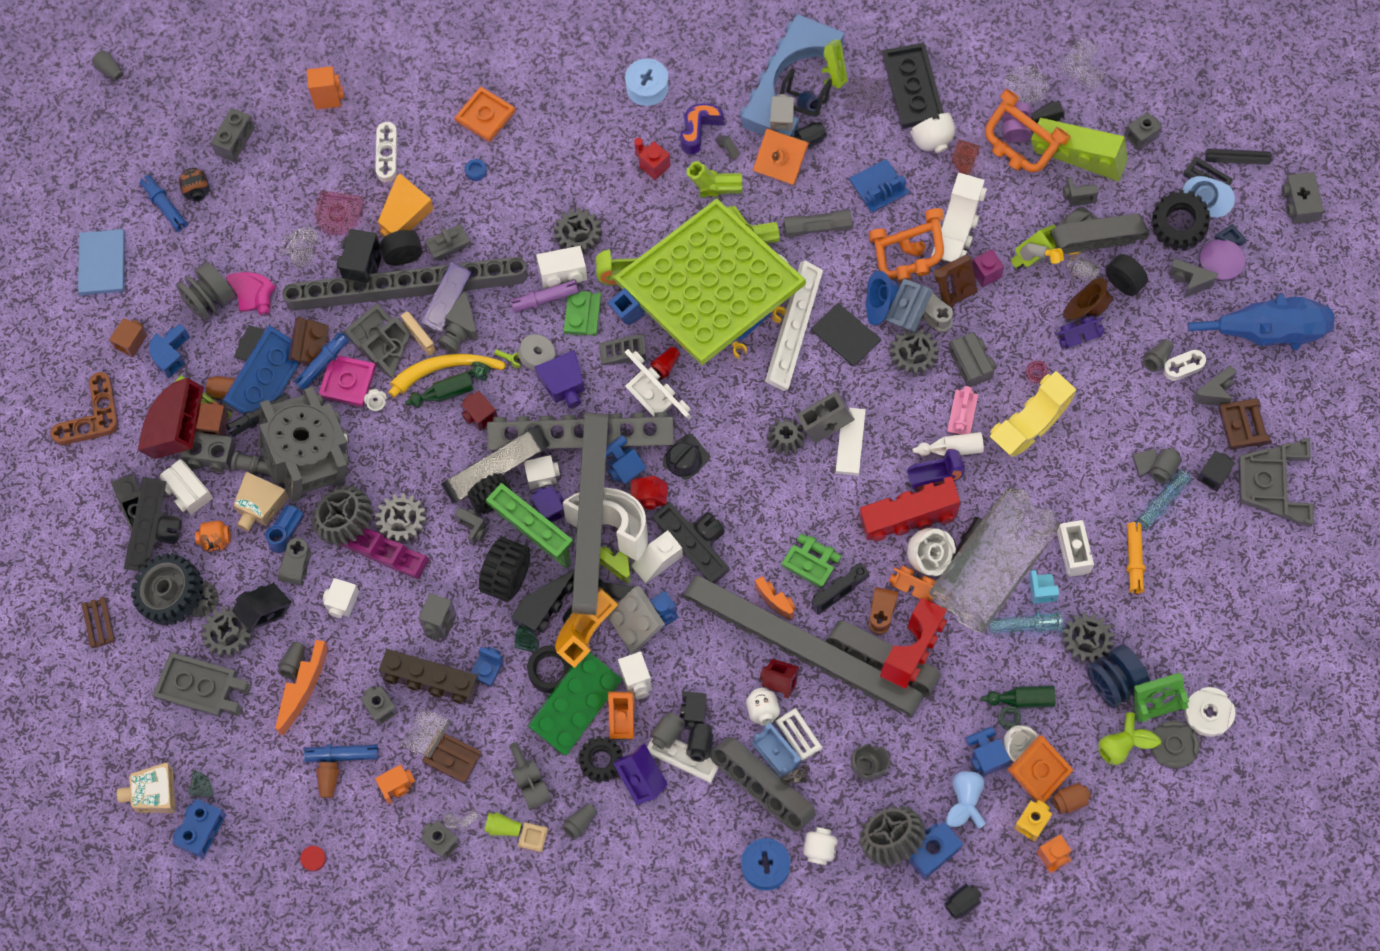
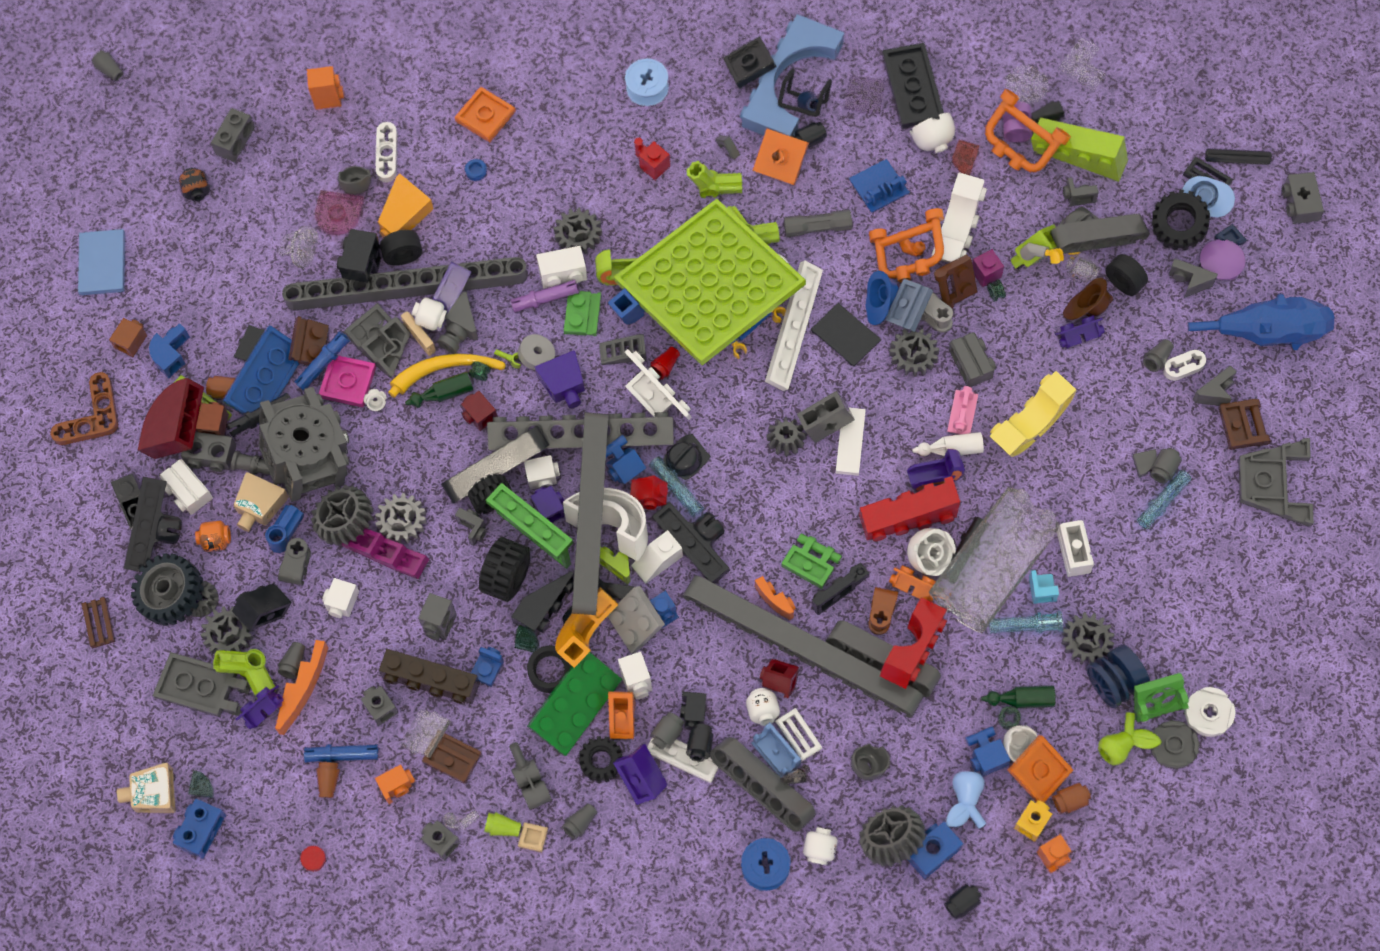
(158, 196): blue pin -> none
(205, 291): dark grey wheel -> none
(239, 663): none -> lime piece
(252, 291): dark pink arm -> none
(267, 701): none -> dark purple hinge
(354, 180): none -> dark grey hair
(429, 314): none -> white head
(447, 242): dark grey hips -> none
(676, 486): none -> clear light blue pin
(694, 118): dark purple animal -> none
(749, 62): none -> black tile
(782, 112): light grey brick -> none
(836, 65): lime plate -> none
(996, 290): none -> bush
(1036, 365): clear pink plate -> none
(1135, 558): light orange pin -> none
(1143, 131): dark grey brick -> none
(1216, 470): black brick -> none

